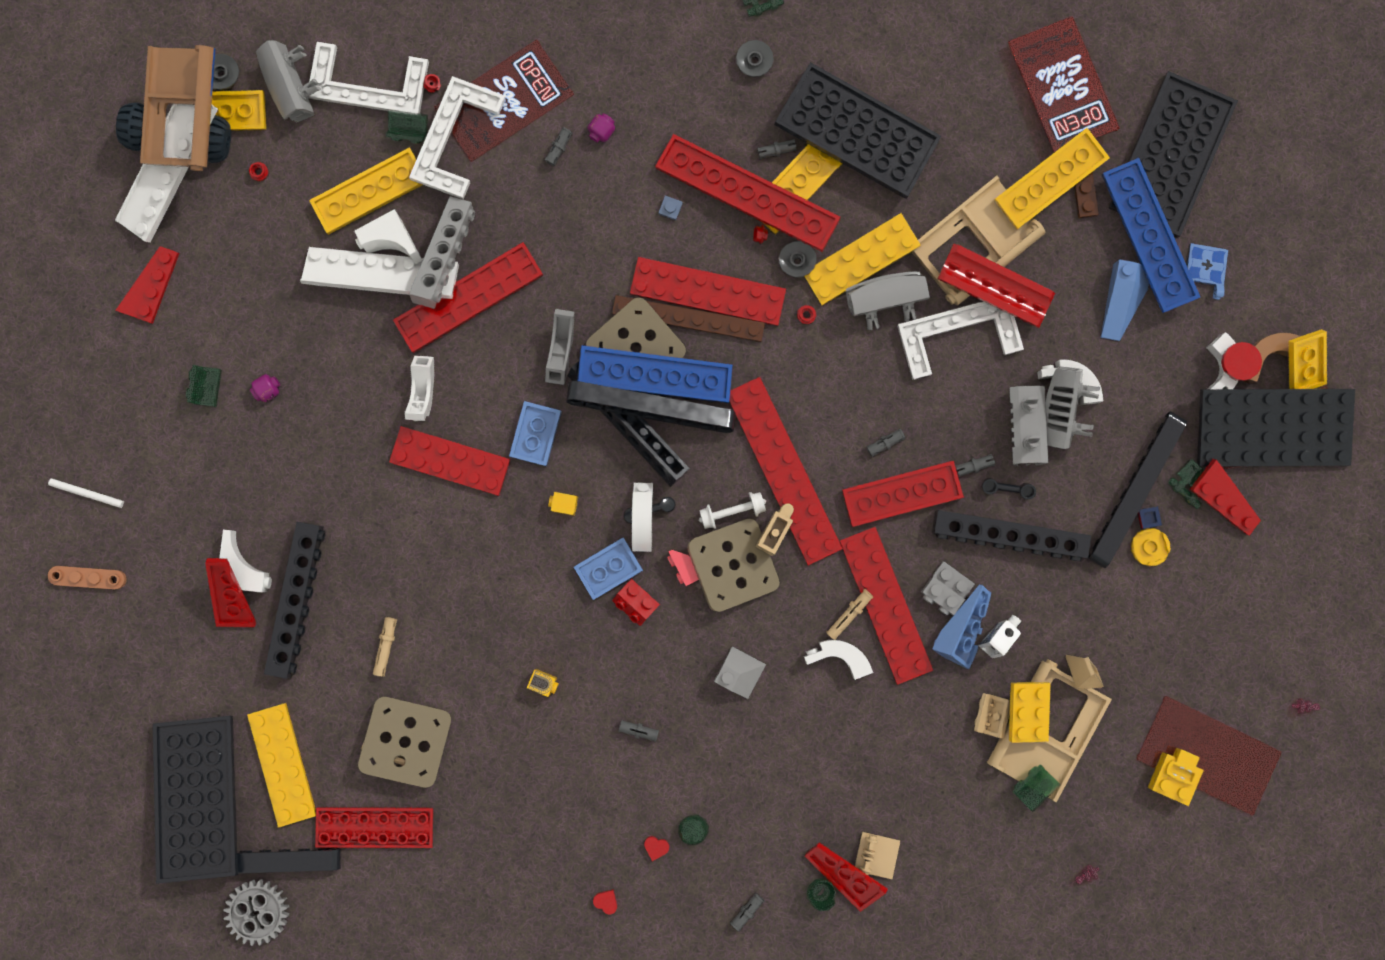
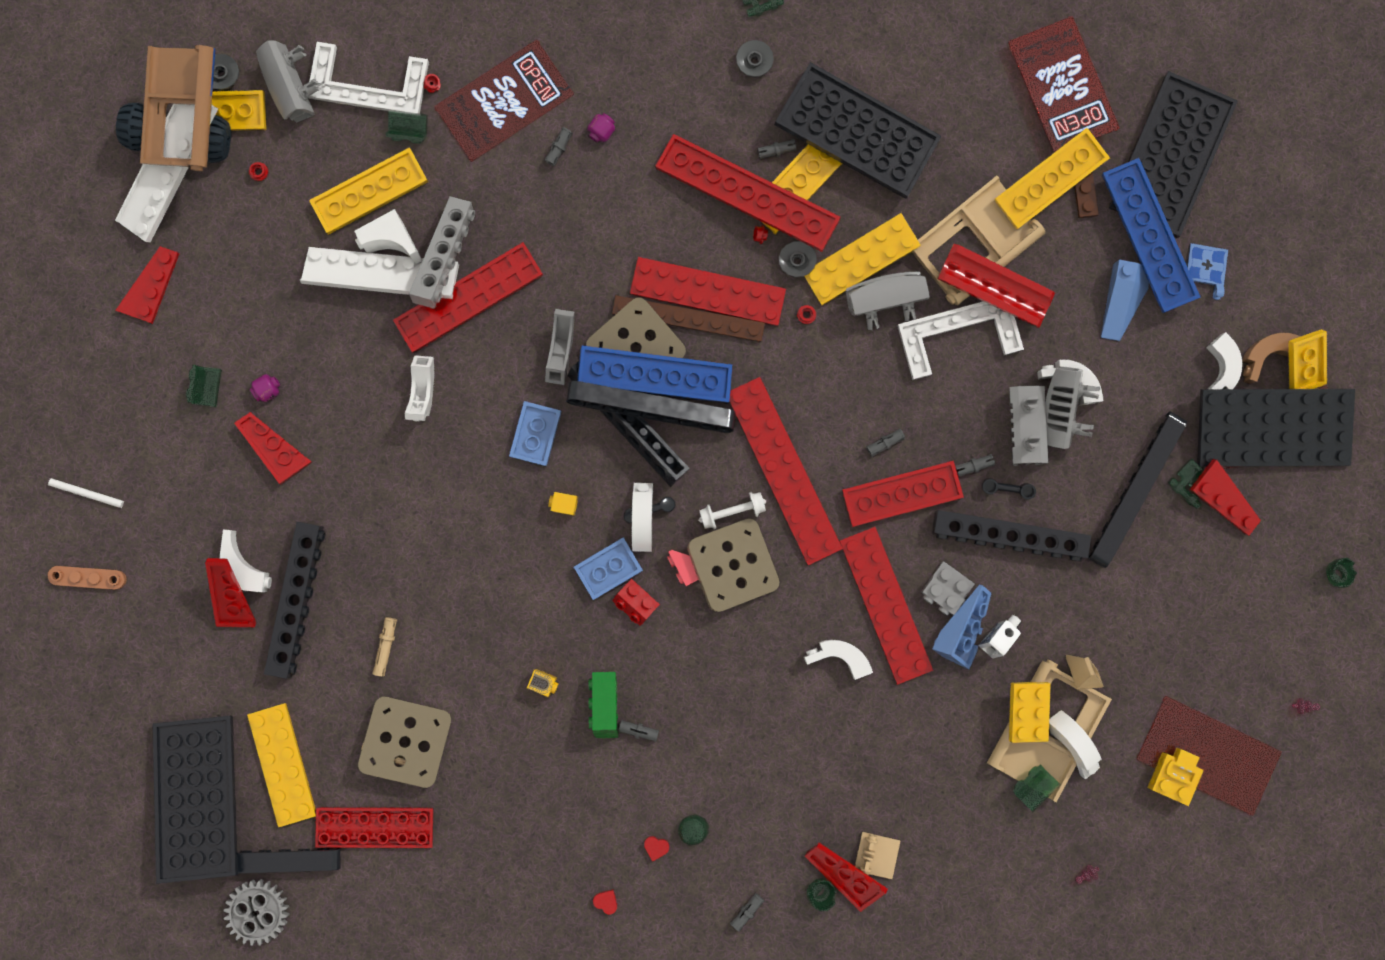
(273, 450): none -> red wing
(440, 130): white plate -> none
(449, 460): red plate -> none
(603, 704): none -> green wedge
(670, 208): sand blue plate -> none
(739, 672): light grey slope -> none
(776, 530): tan brick -> none
(864, 598): tan pin -> none
(992, 715): tan bracket -> none
(1077, 742): none -> white arch
(1146, 551): yellow tile -> none
(1149, 517): dark blue plate -> none
(1241, 361): red tile -> none
(1346, 568): none -> clear green hair

